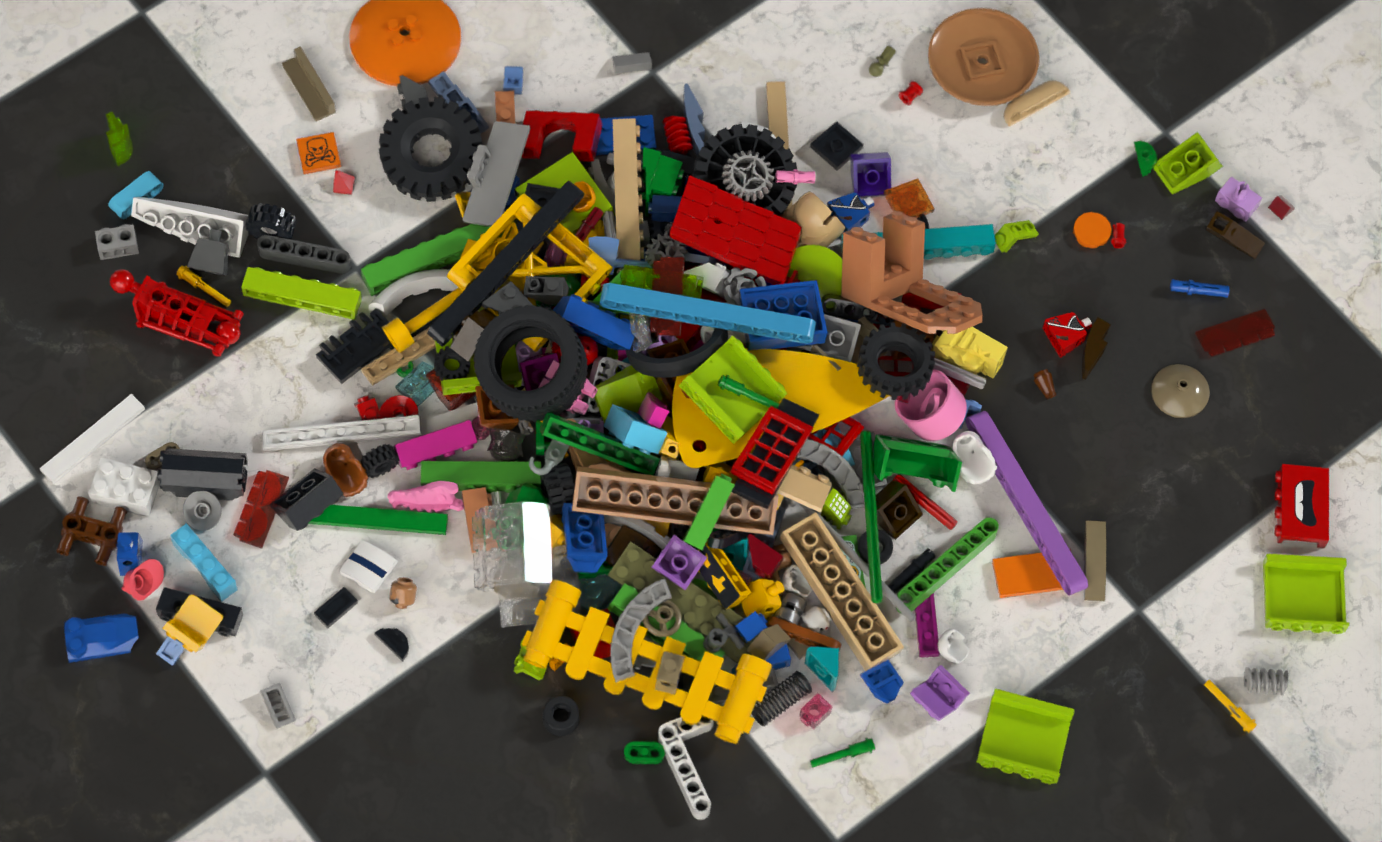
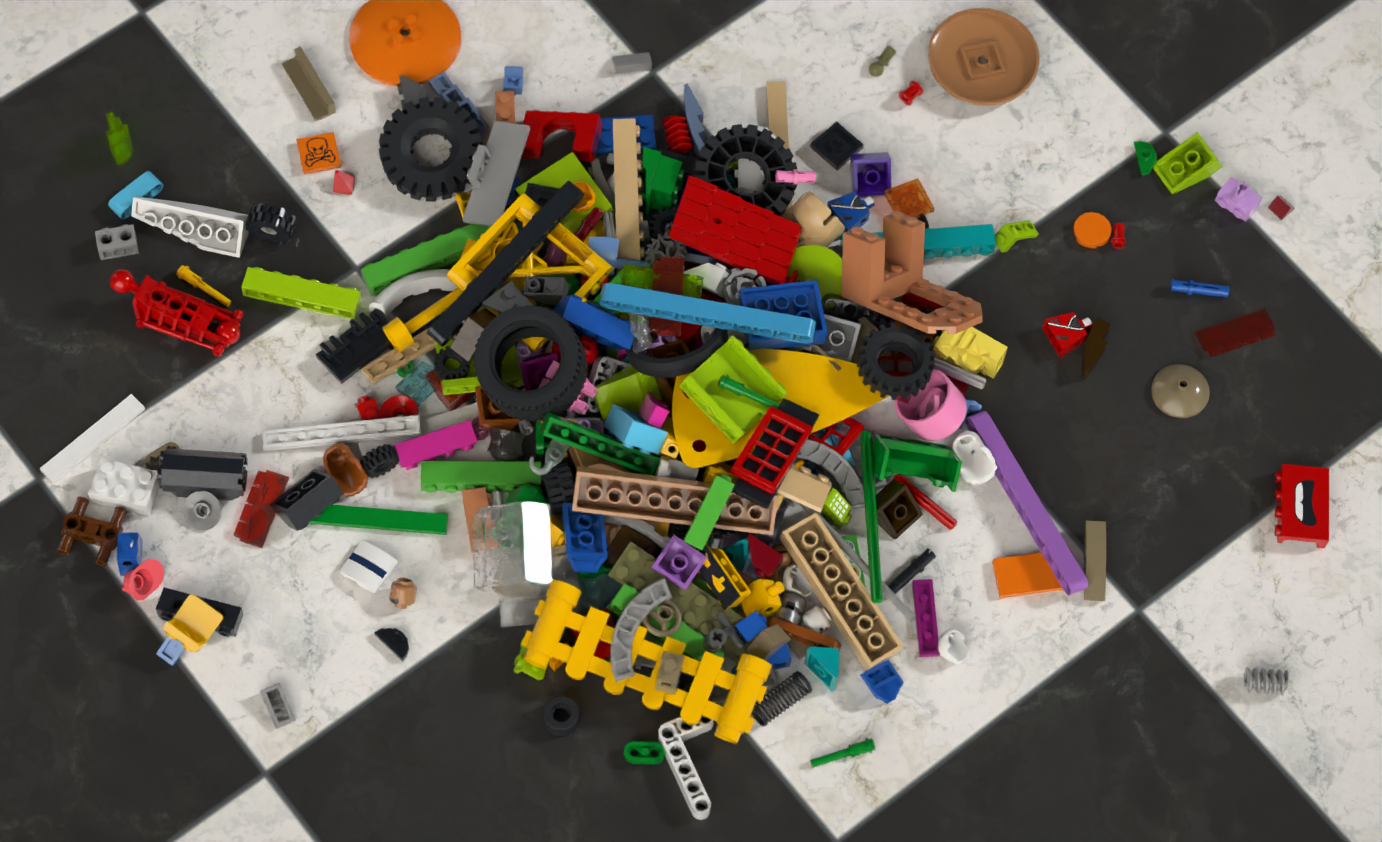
(100, 636): blue slope -> none
(206, 563): medium azure arch -> none
(210, 254): dark grey torso -> none
(310, 260): dark grey beam -> none
(336, 607): black tile -> none
(431, 497): bright pink animal -> none
(664, 207): dark blue brick -> none
(755, 179): light grey gear -> none
(816, 703): clear pink brick -> none
(884, 539): black tyre -> none
(940, 694): medium lavender bracket -> none
(950, 558): bright green beam -> none
(1025, 736): lime panel -> none
(1034, 101): tan brick -> none
(1044, 381): reddish brown cone -> none
(1235, 235): dark brown slope -> none
(1239, 715): yellow pin -> none
(1304, 593): lime panel -> none

